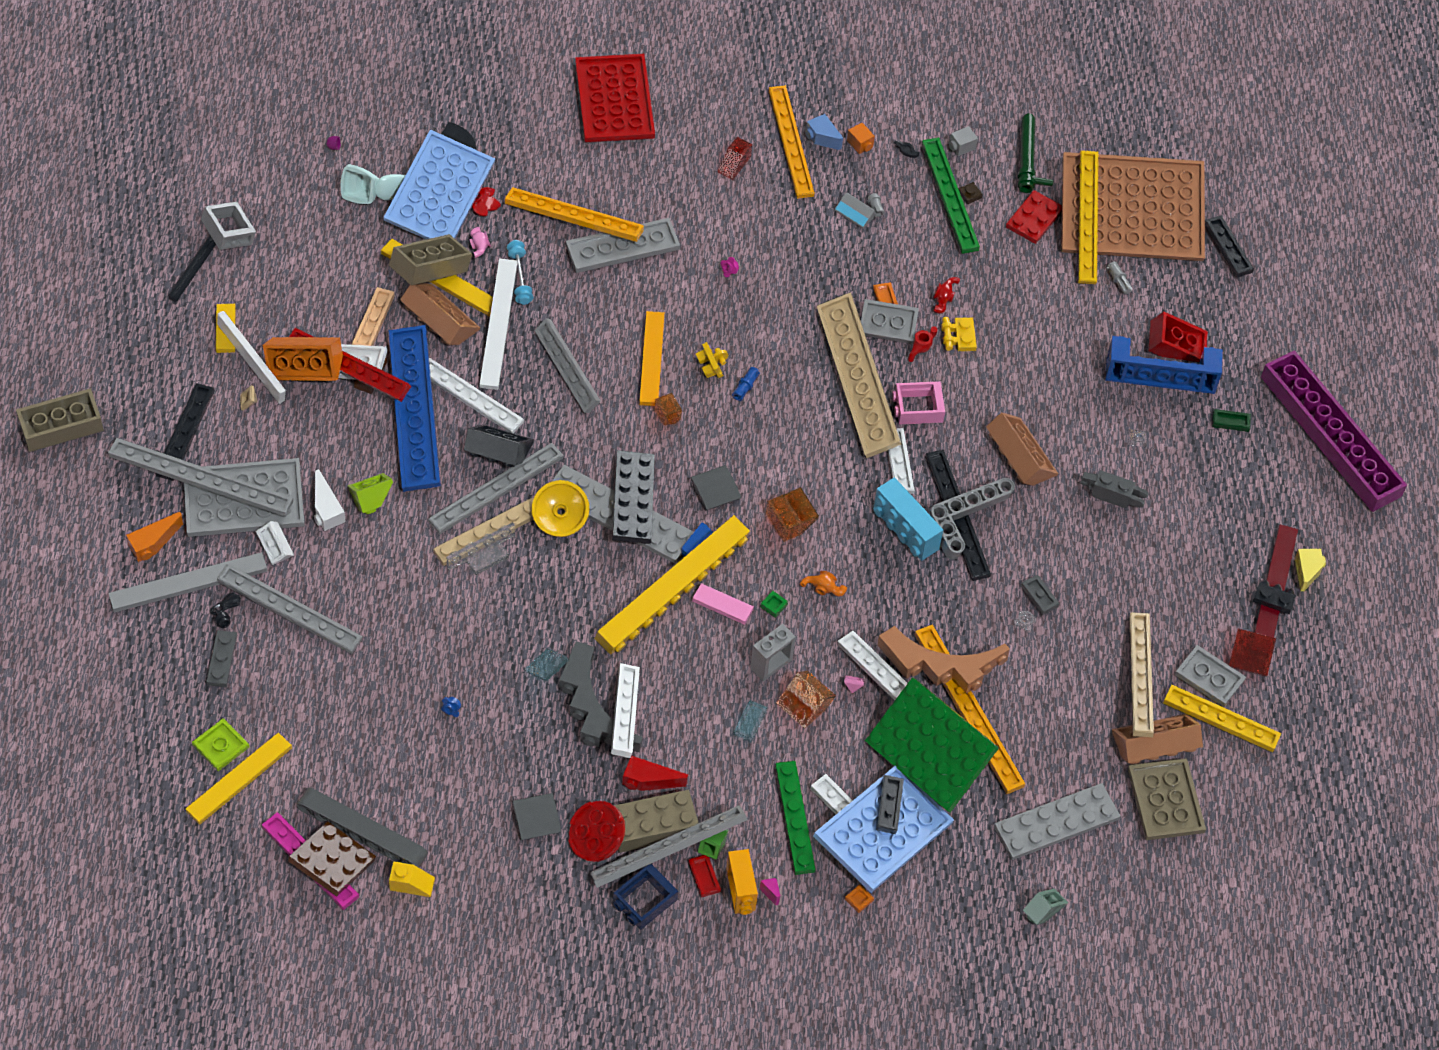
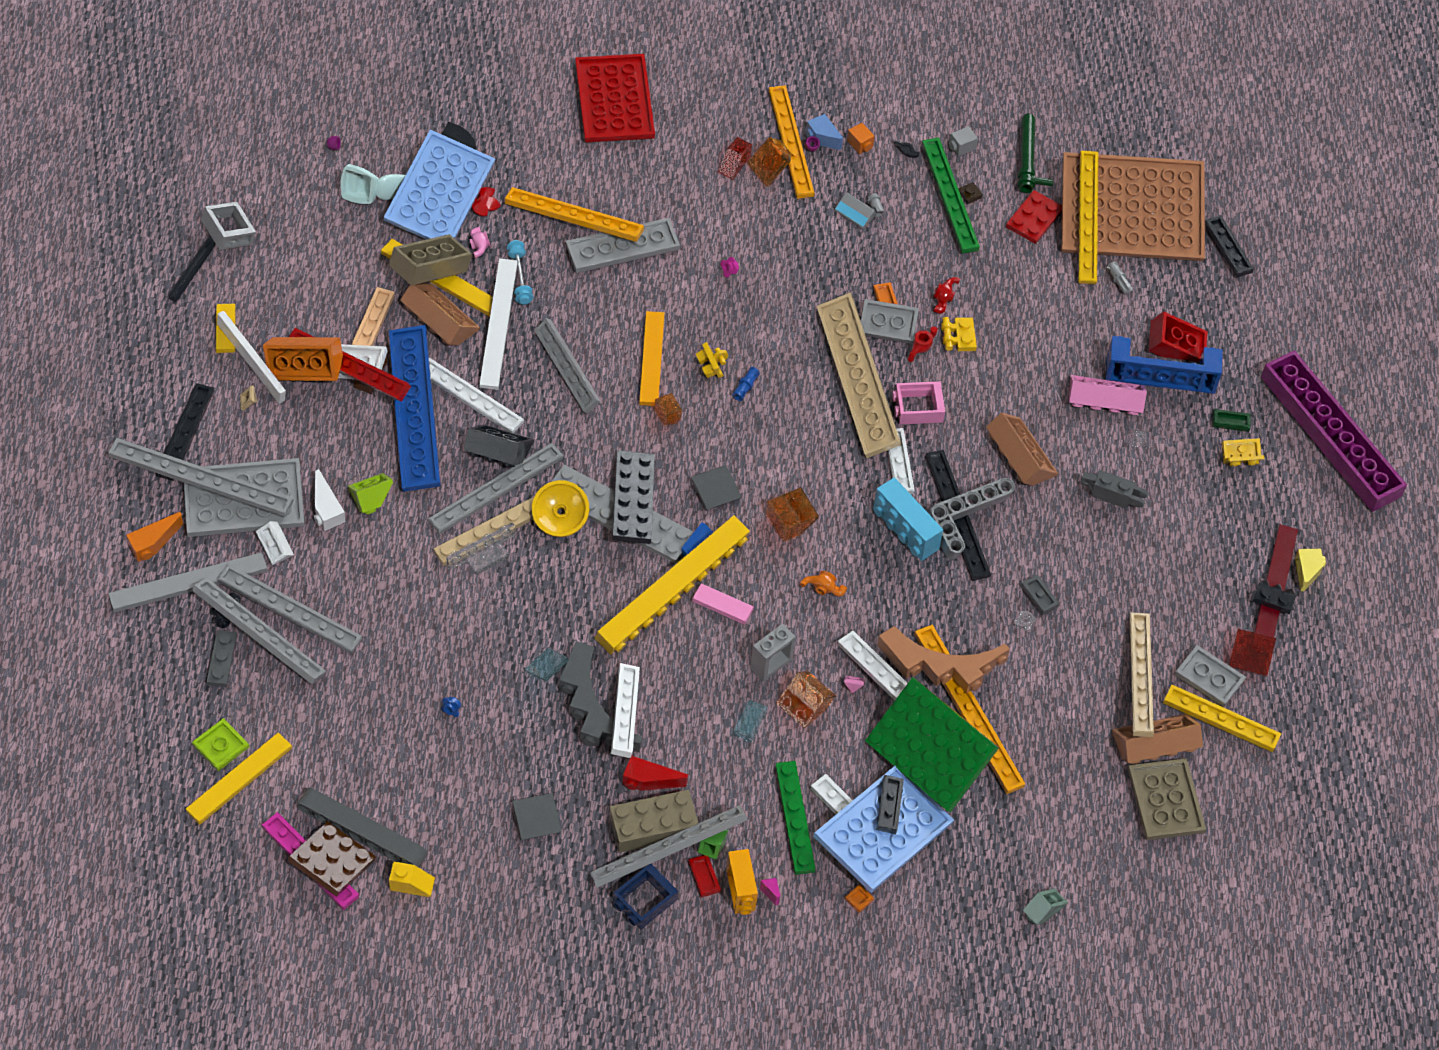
(59, 420): dark tan brick -> none
(259, 631): none -> light grey plate
(596, 831): red tile -> none
(770, 160): none -> clear orange slope
(774, 604): green plate -> none
(808, 142): none -> magenta hinge
(1057, 821): light grey plate -> none
(1107, 394): none -> bright pink slope
(1242, 451): none -> yellow bracket

